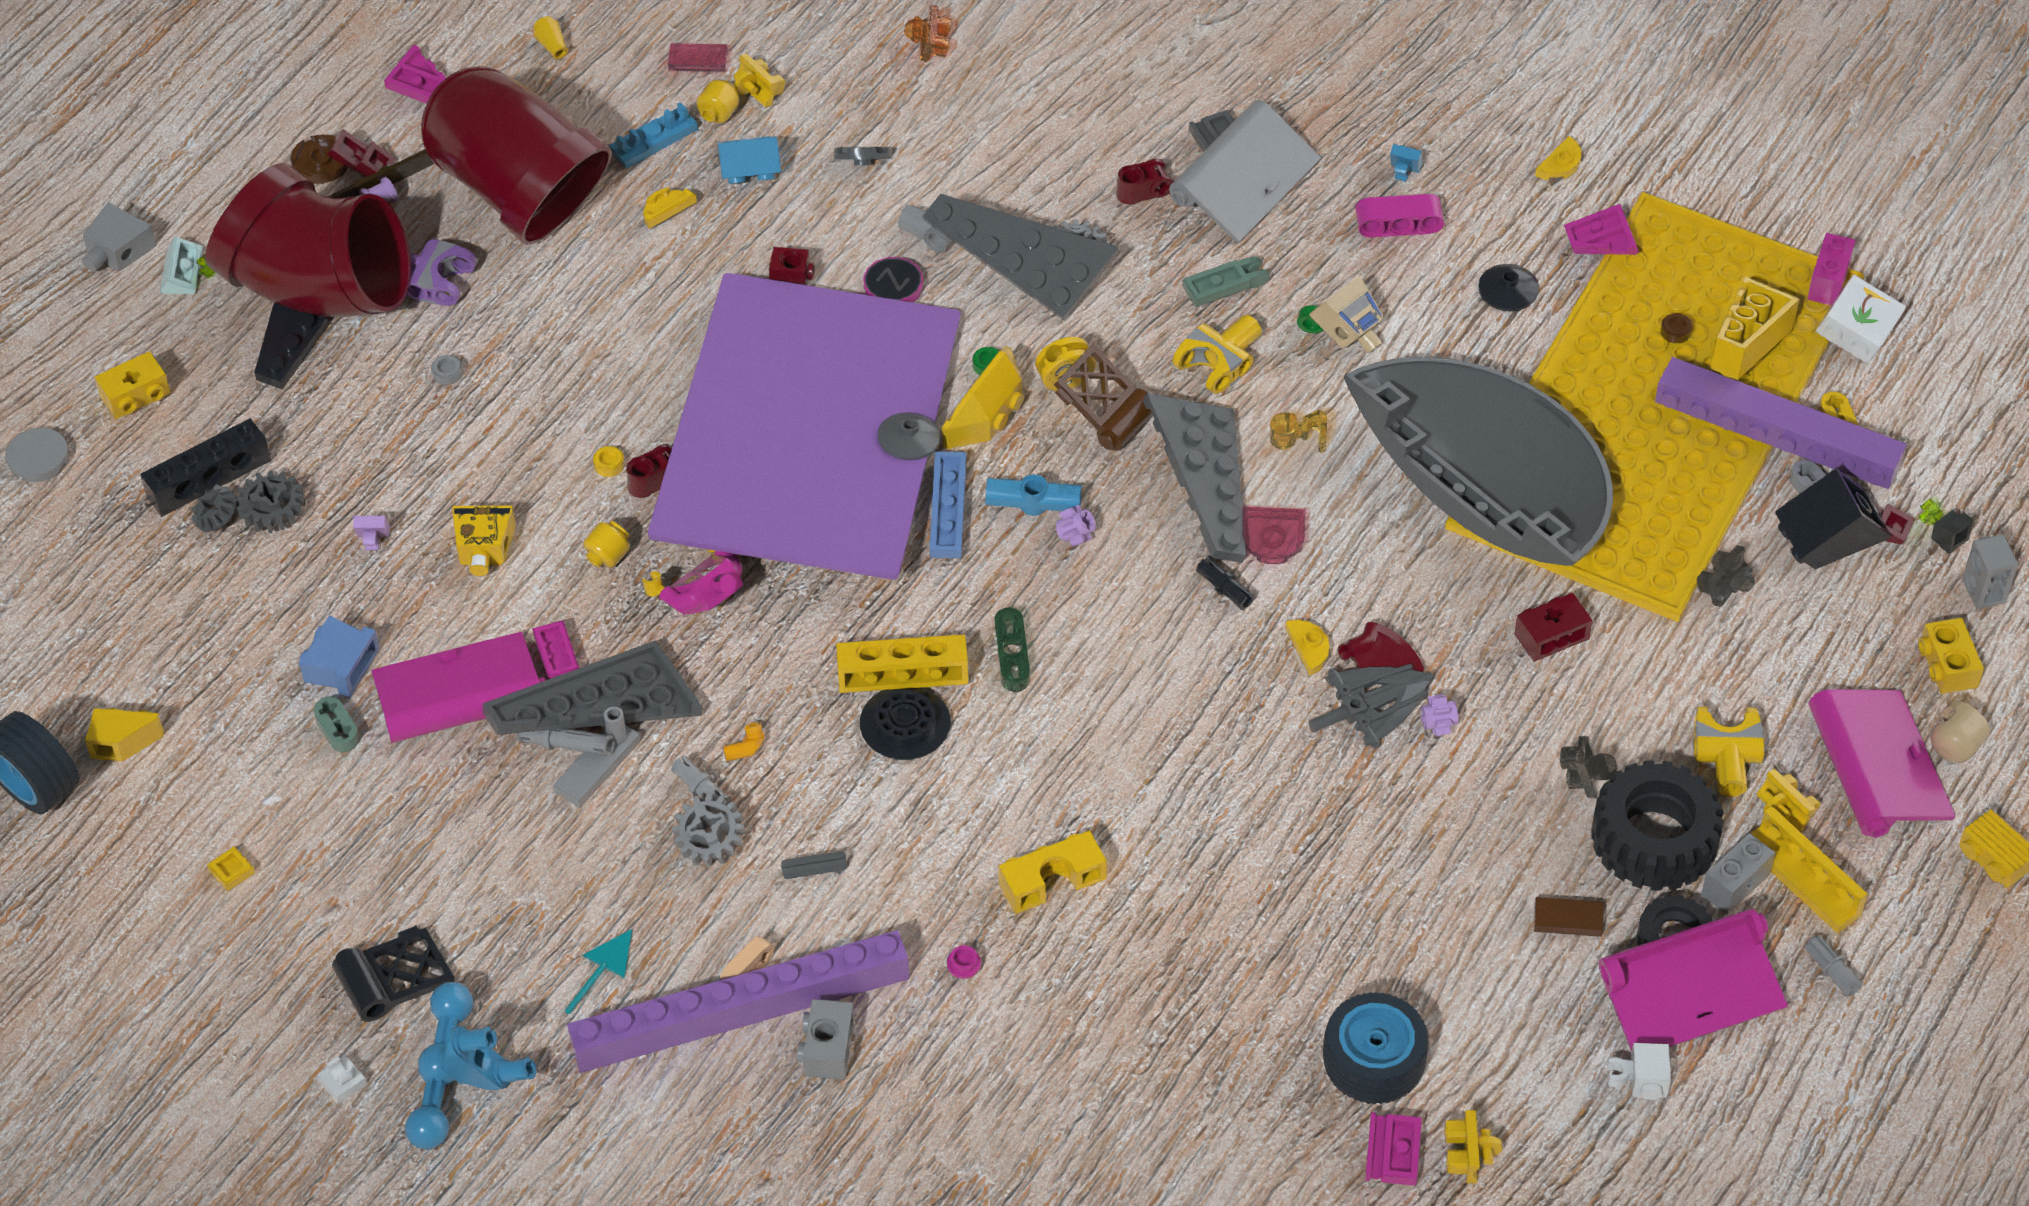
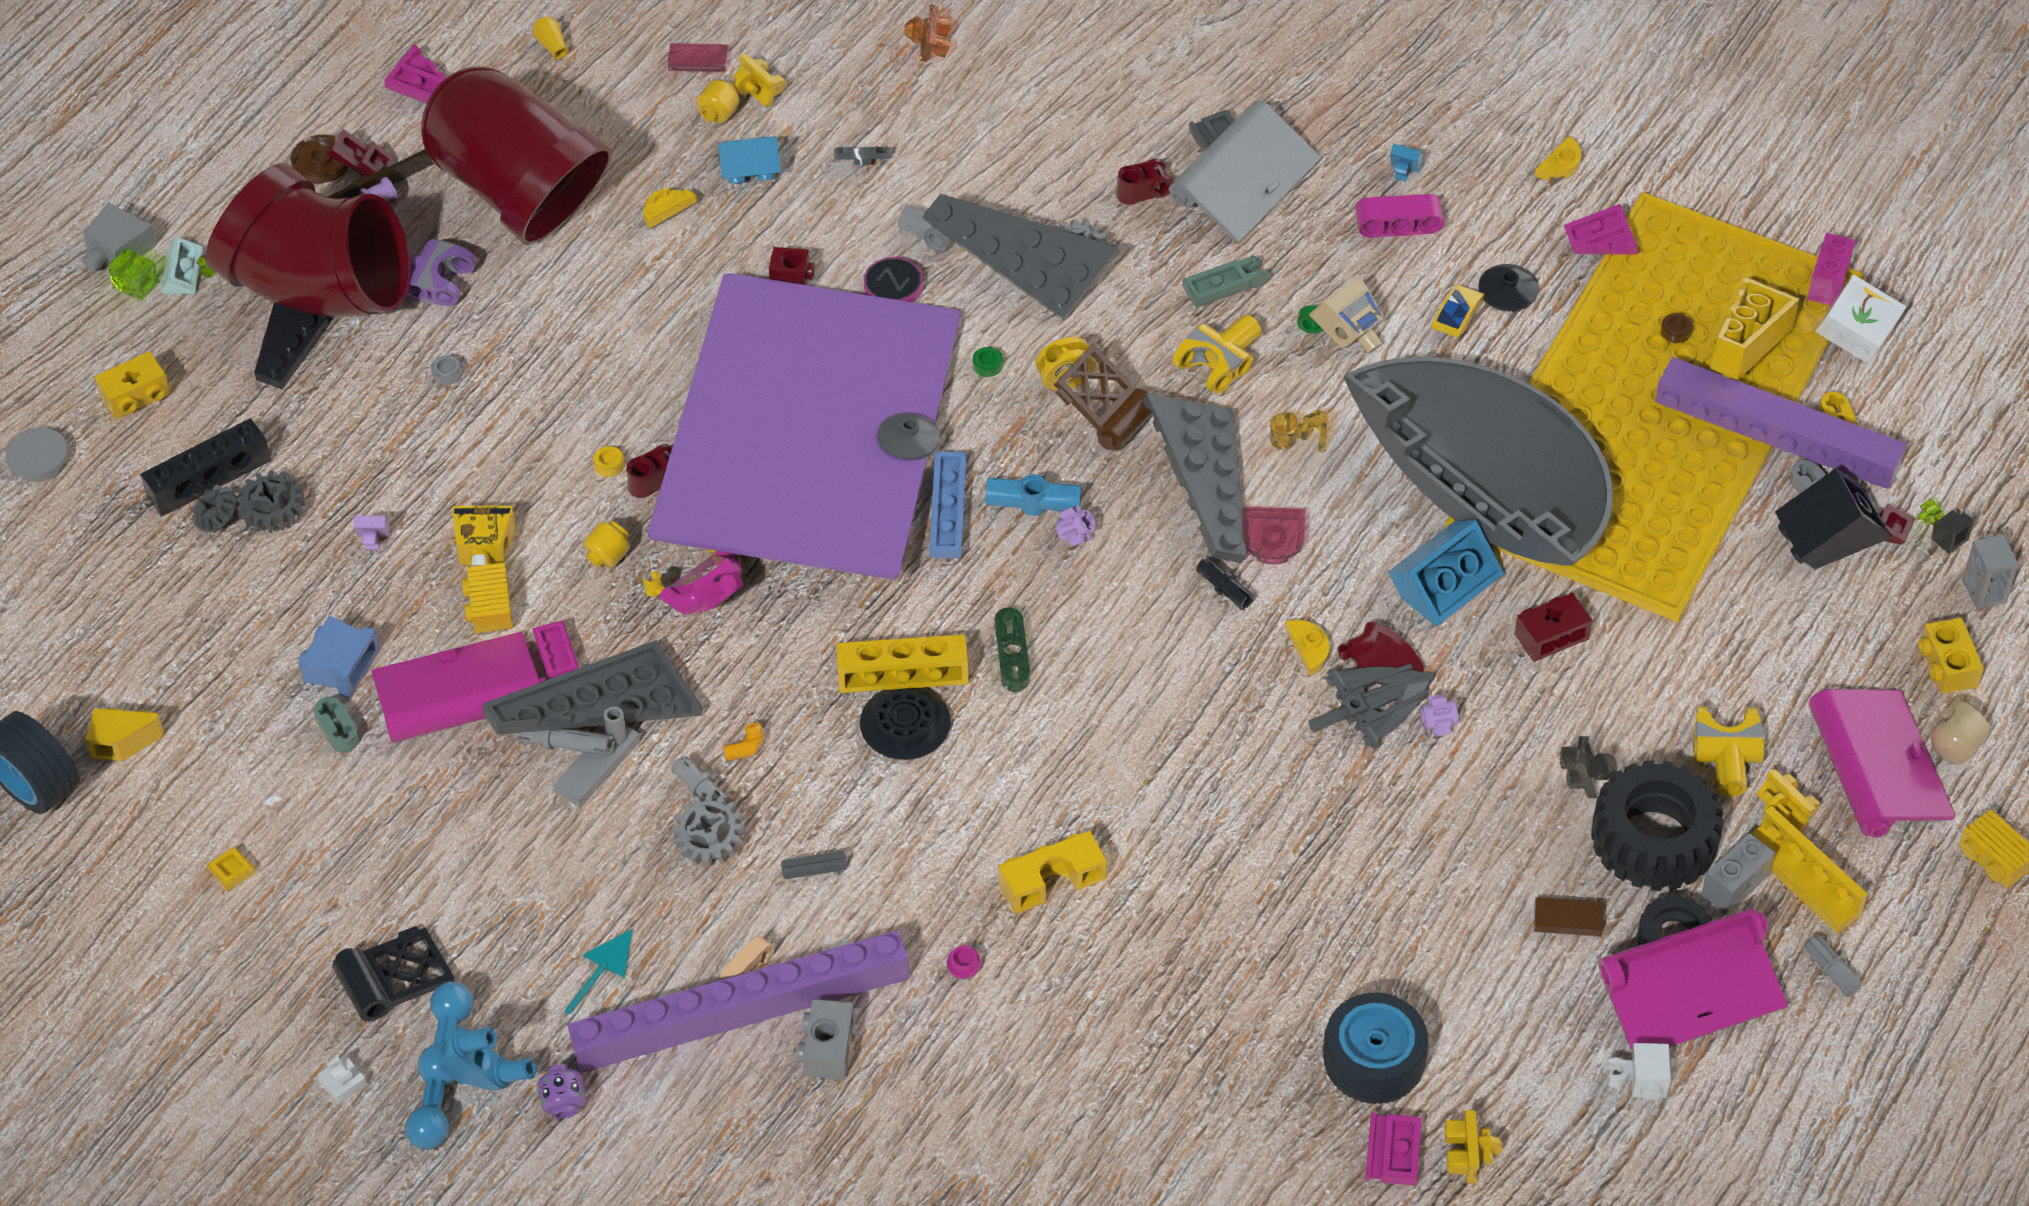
(133, 274): none -> clear neon green brick
(489, 597): none -> yellow brick
(561, 1092): none -> medium lavender head
(653, 136): dark azure plate -> none
(986, 403): yellow wedge -> none
(1447, 571): none -> dark azure slope
(1457, 310): none -> slope
(1729, 577): clear smoke hips -> none

